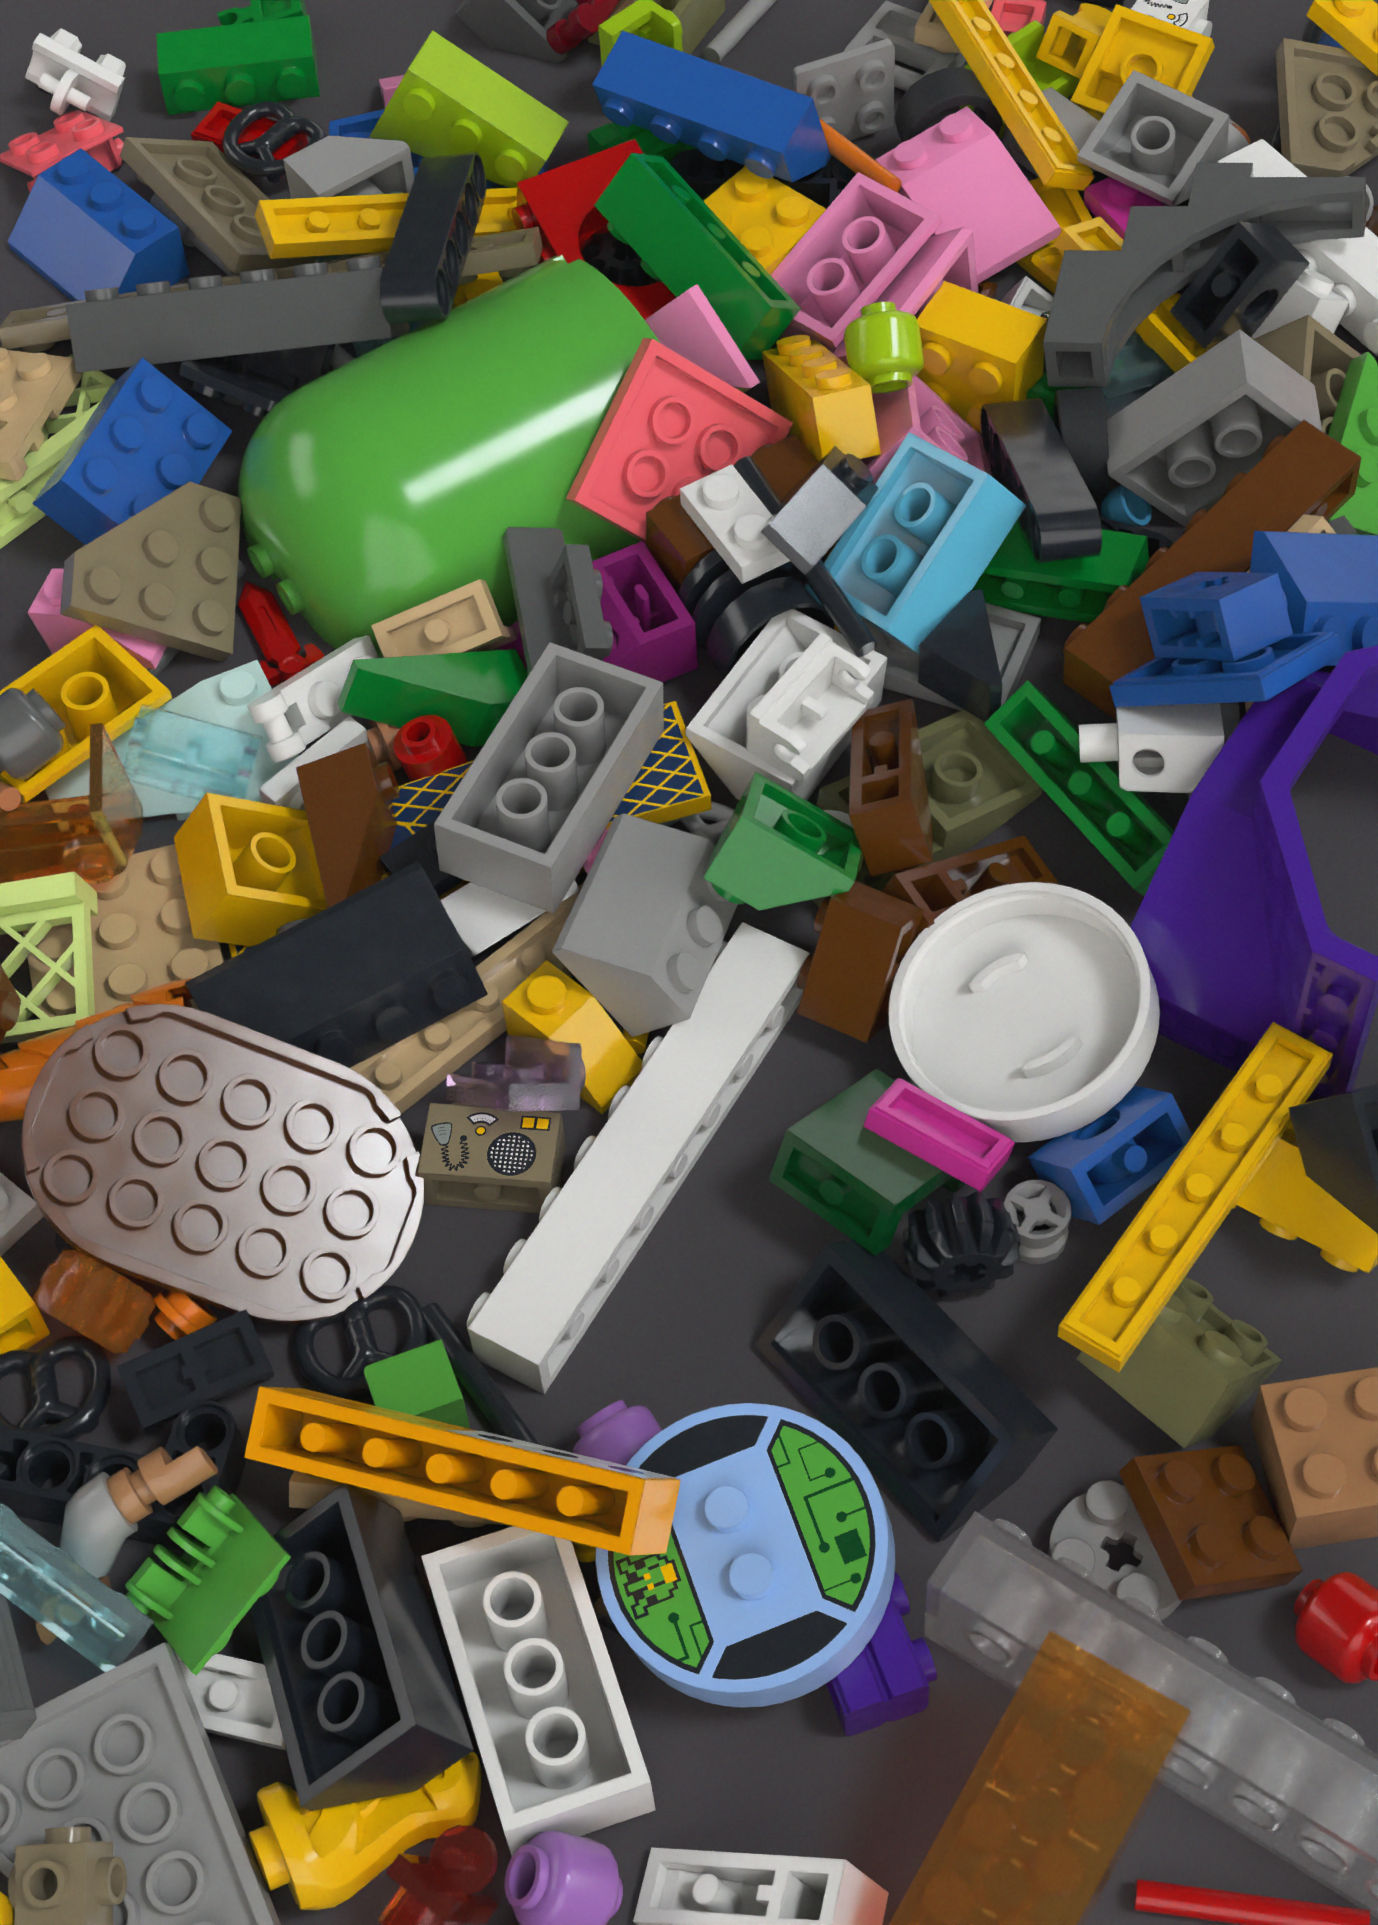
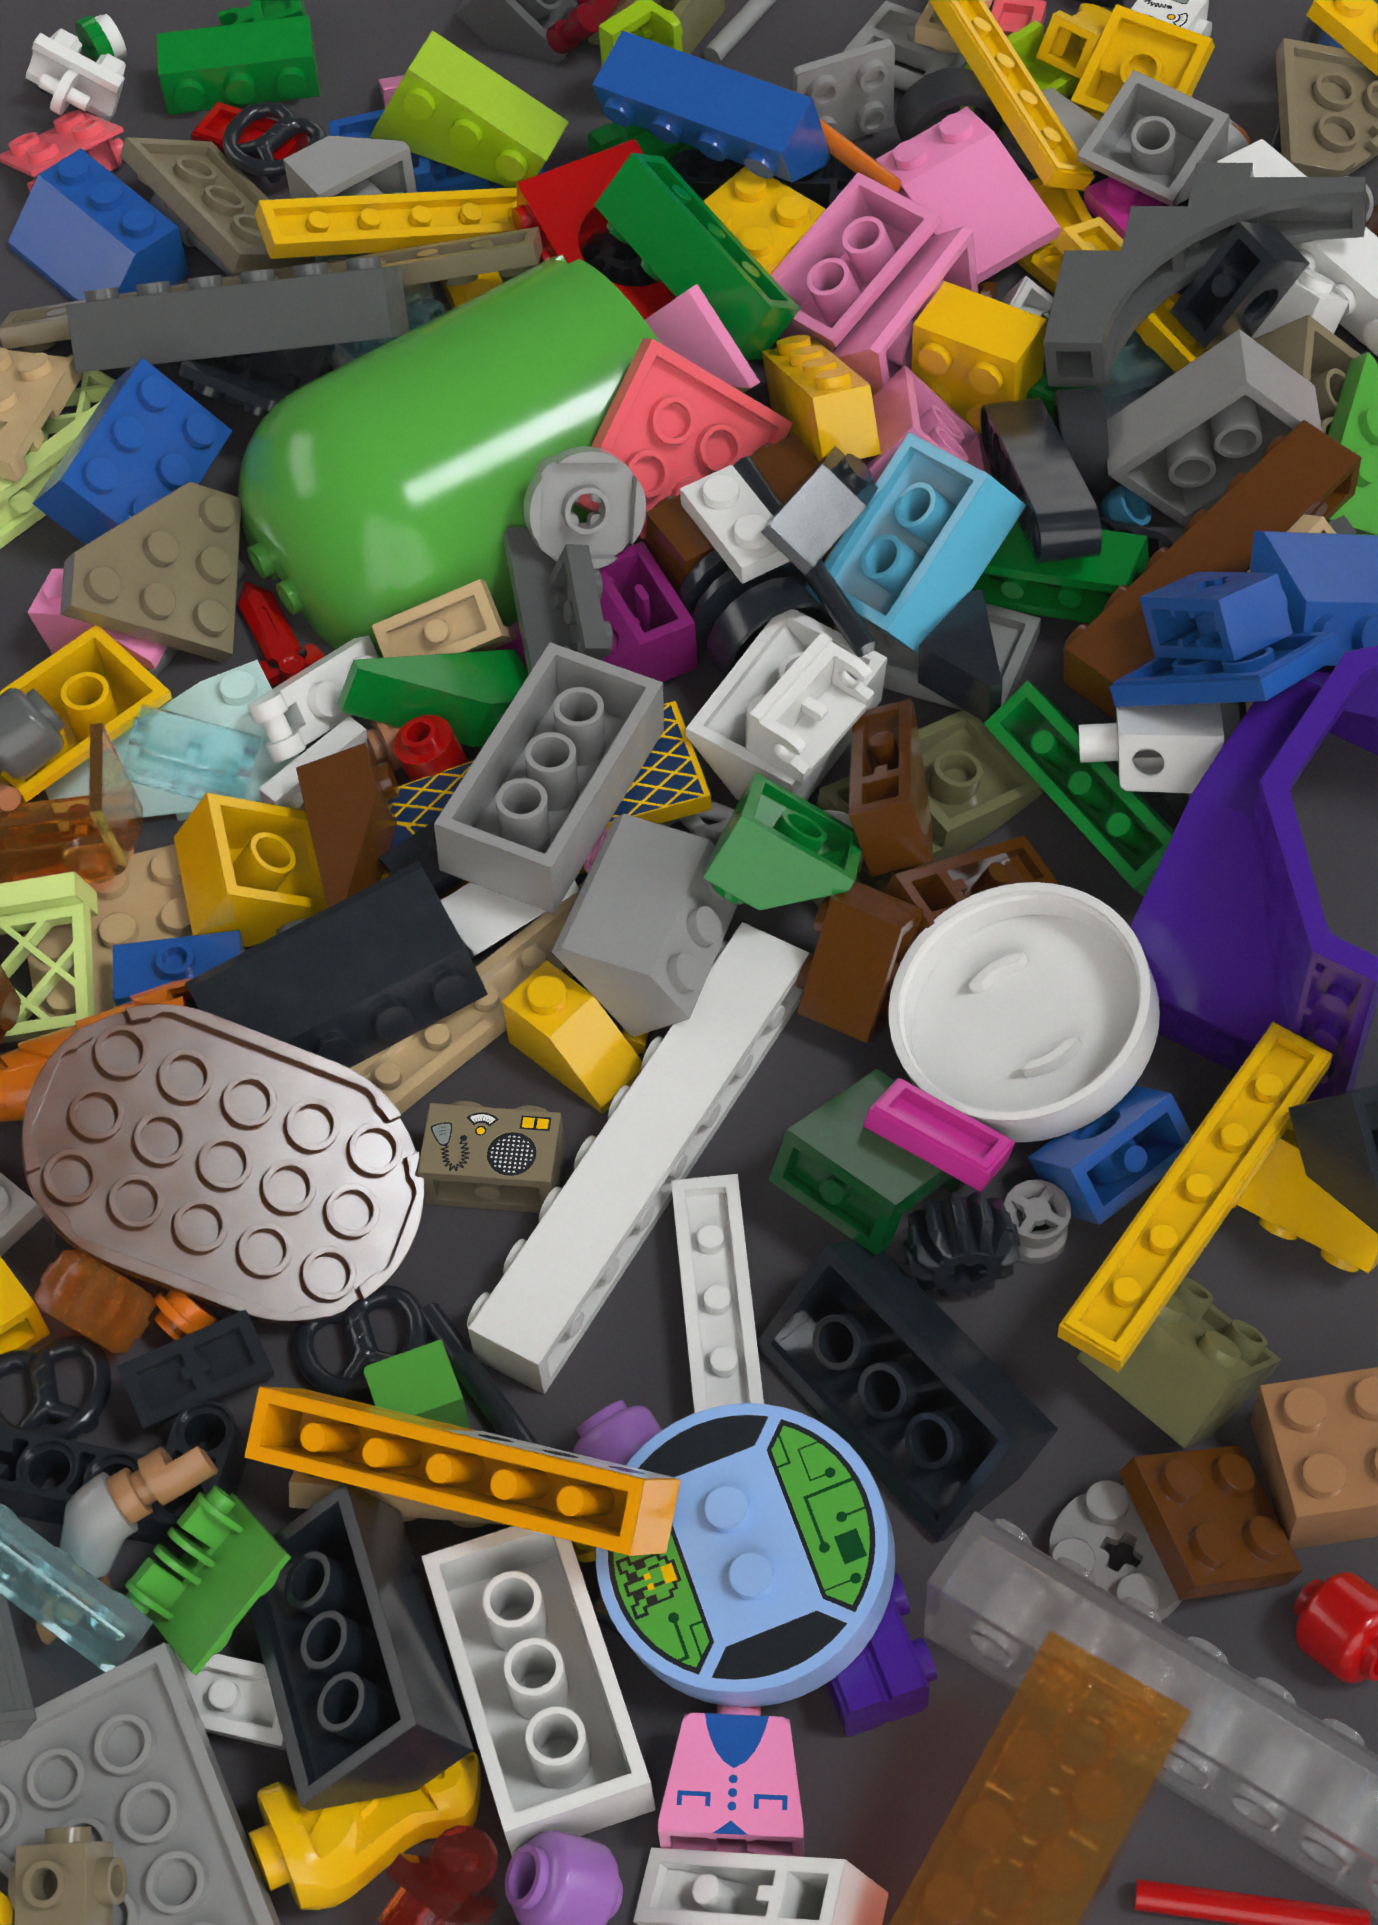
(100, 37): none -> green piece
(158, 962): none -> blue plate
(433, 239): black beam -> none
(535, 1077): bracket -> none
(562, 481): none -> light grey plate
(716, 1292): none -> white plate
(733, 1786): none -> bright pink torso
(884, 347): lime head -> none

